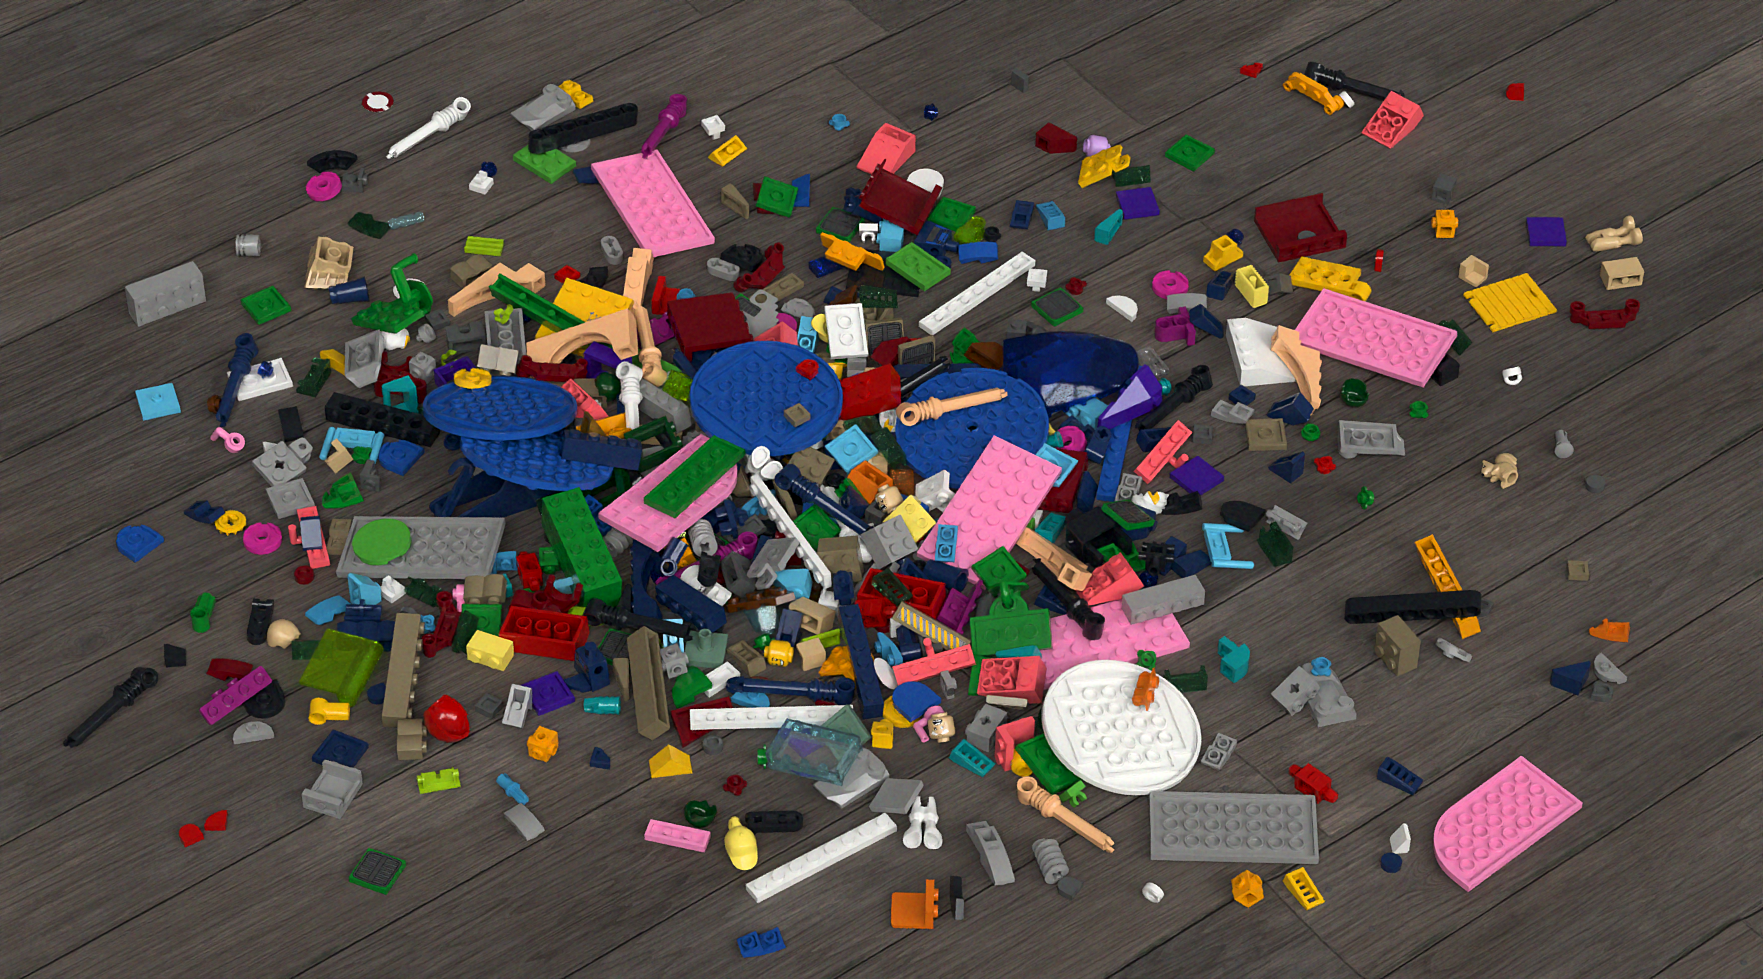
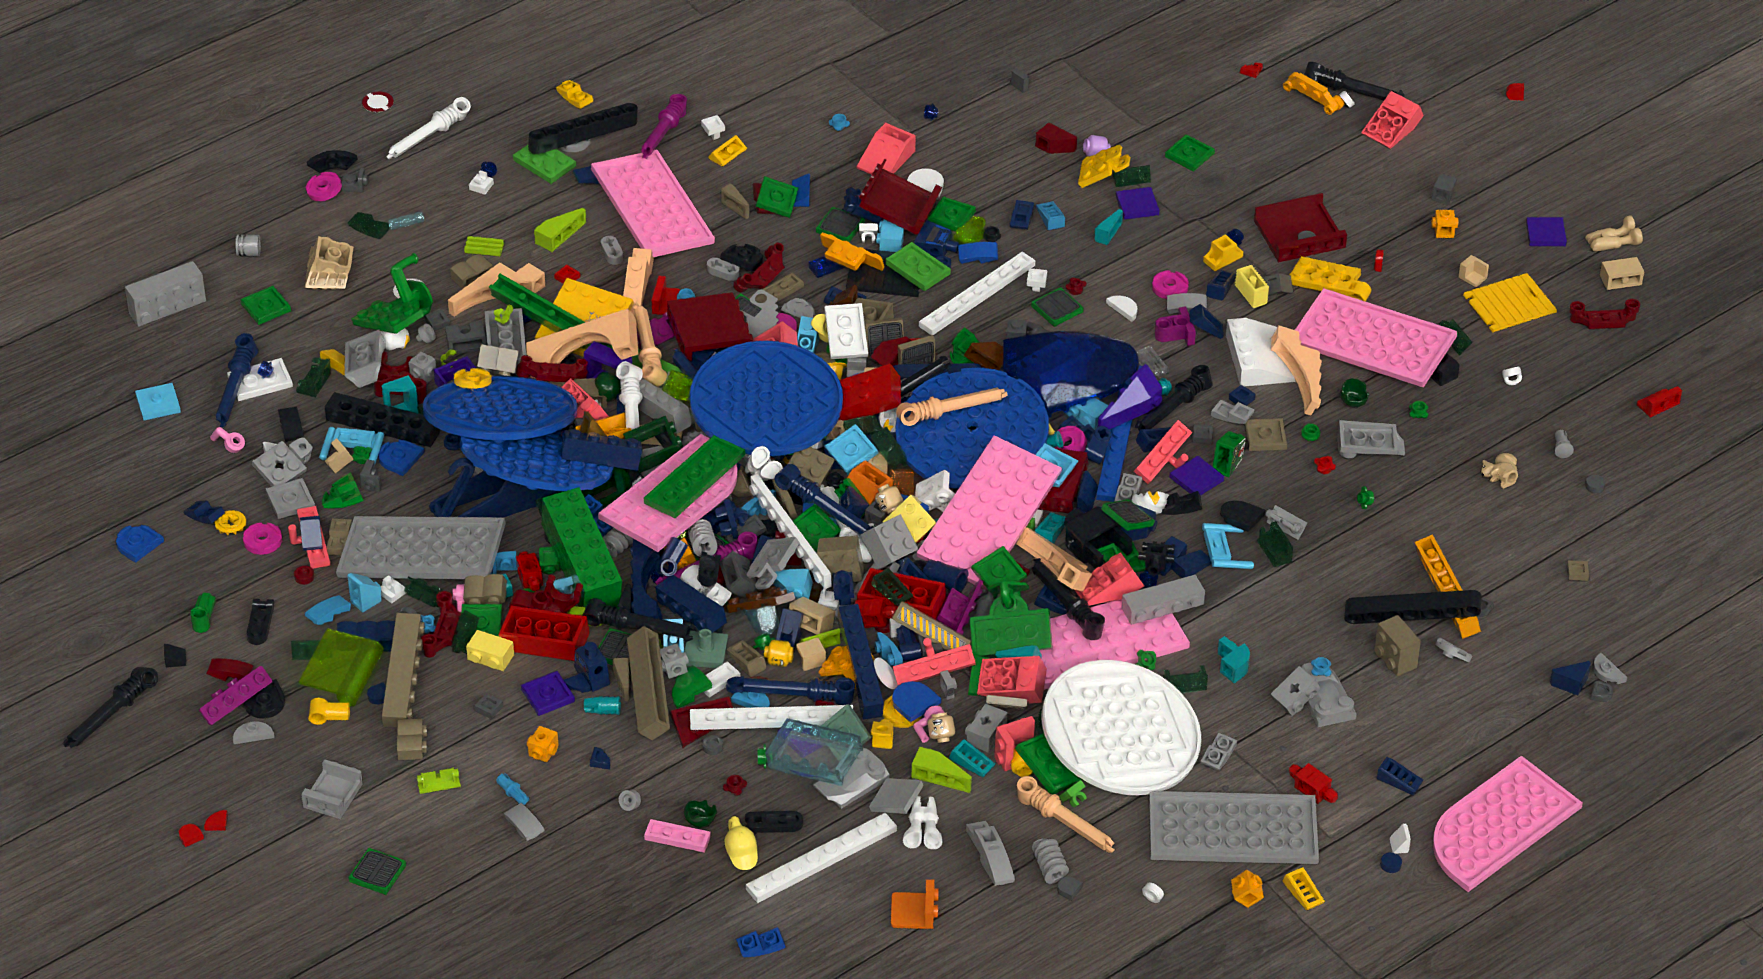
(213, 403): reddish brown plate -> none
(282, 633): tan hair -> none
(340, 749): dark blue tile -> none
(349, 292): dark blue plant -> none
(363, 612): dark blue hips -> none
(381, 541): bright green tile -> none
(447, 720): red cylinder -> none
(517, 706): light grey slope -> none
(545, 108): light grey slope -> none
(559, 229): none -> lime slope
(596, 277): black tile -> none
(629, 800): none -> light grey tile
(670, 762): yellow slope -> none
(797, 415): dark tan plate -> none
(808, 368): red tile -> none
(877, 303): clear green slope -> none
(938, 769): none -> lime slope
(946, 543): dark azure slope -> none
(956, 897): black tile -> none
(1148, 683): orange hinge -> none
(1231, 447): none -> green torso
(1289, 466): dark blue slope -> none
(1292, 409): dark blue slope -> none
(1612, 631): orange slope -> none
(1660, 401): none -> red panel

